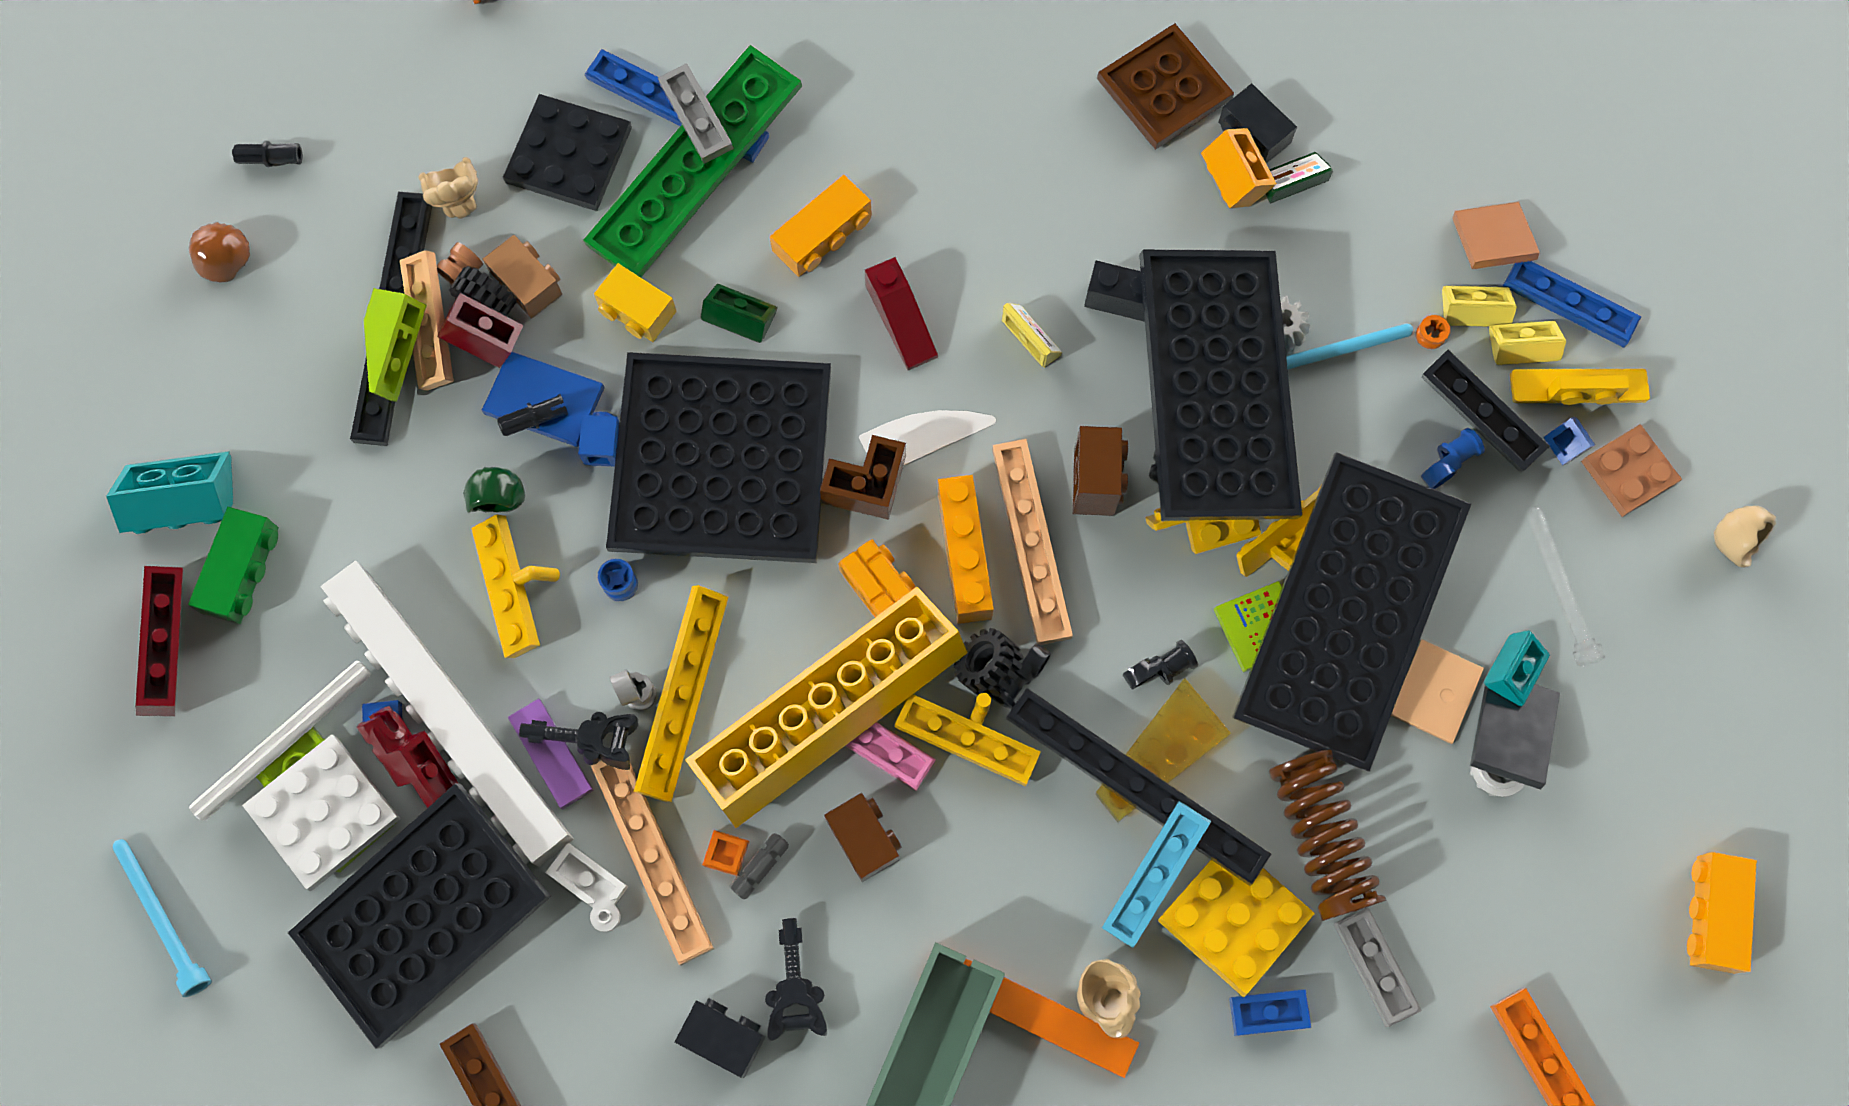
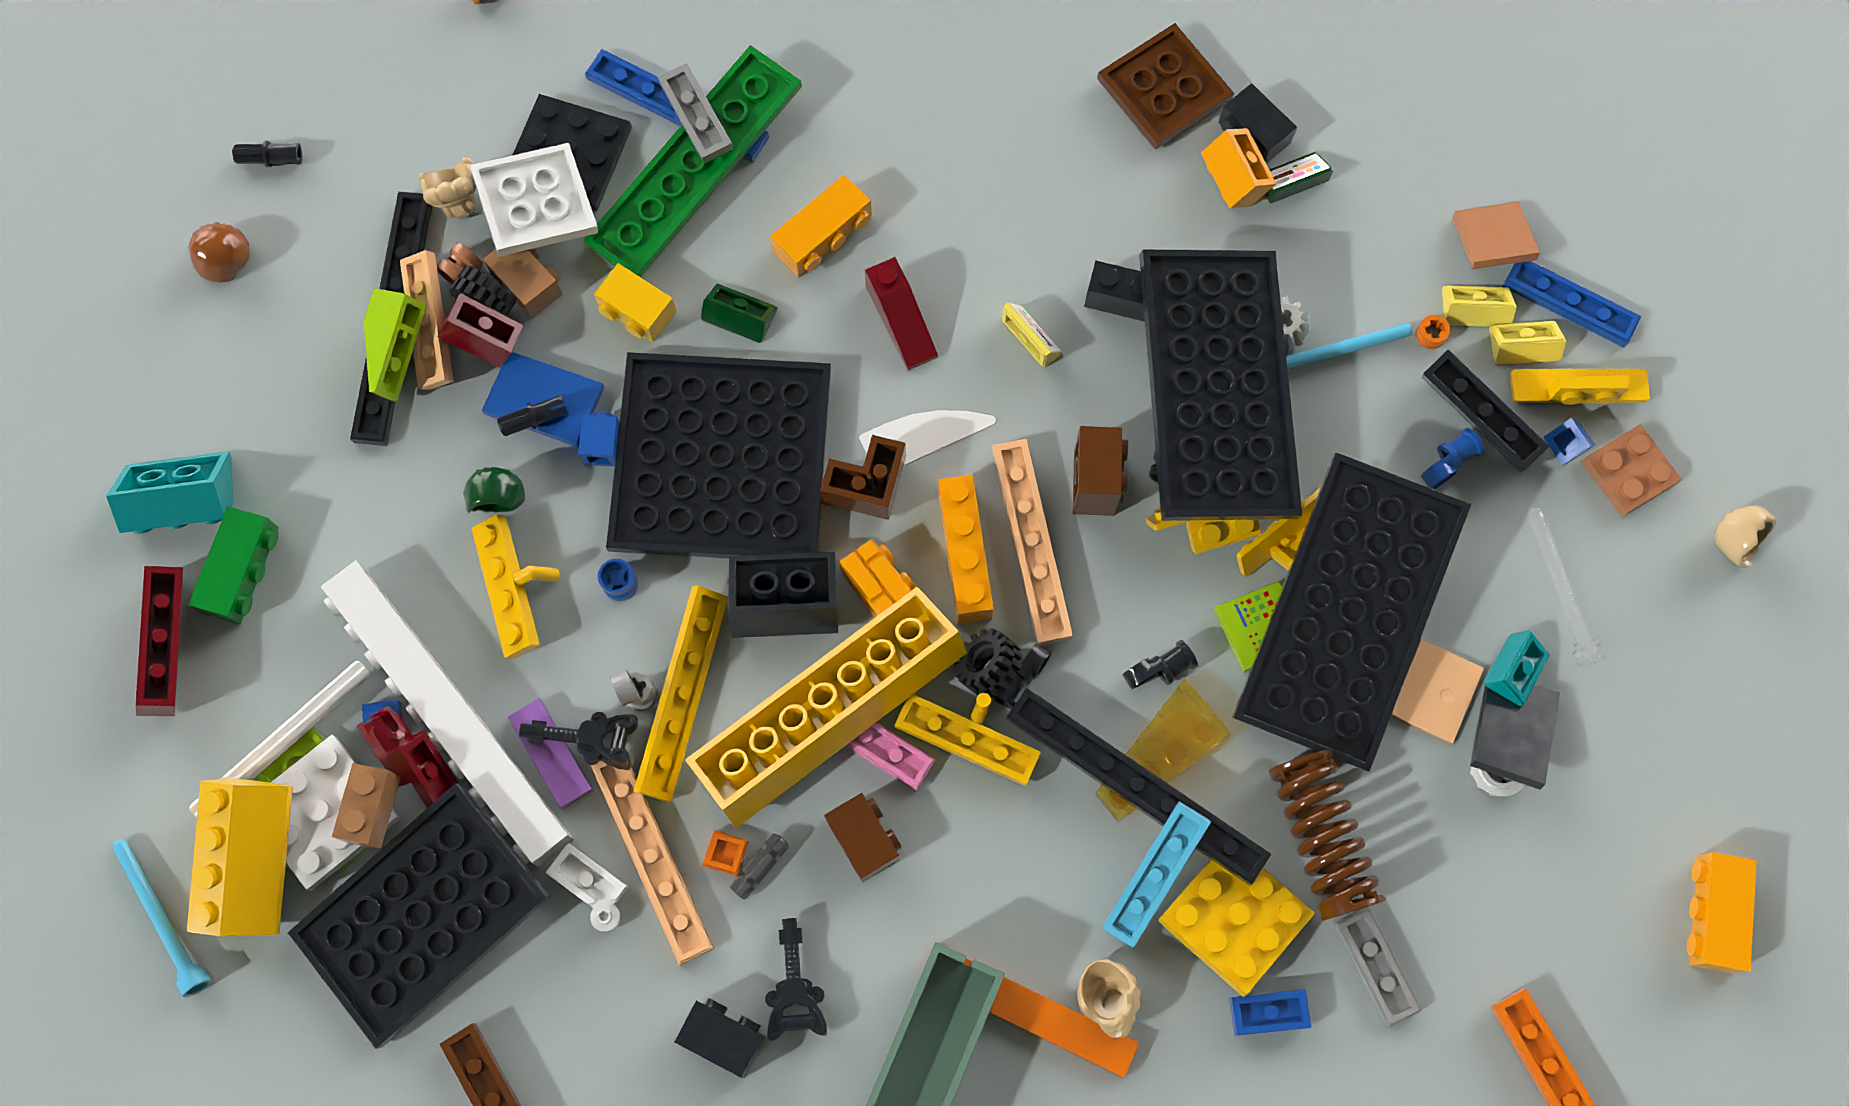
(239, 857): none -> yellow slope
(366, 806): none -> medium nougat brick
(533, 199): none -> white plate
(782, 594): none -> black slope

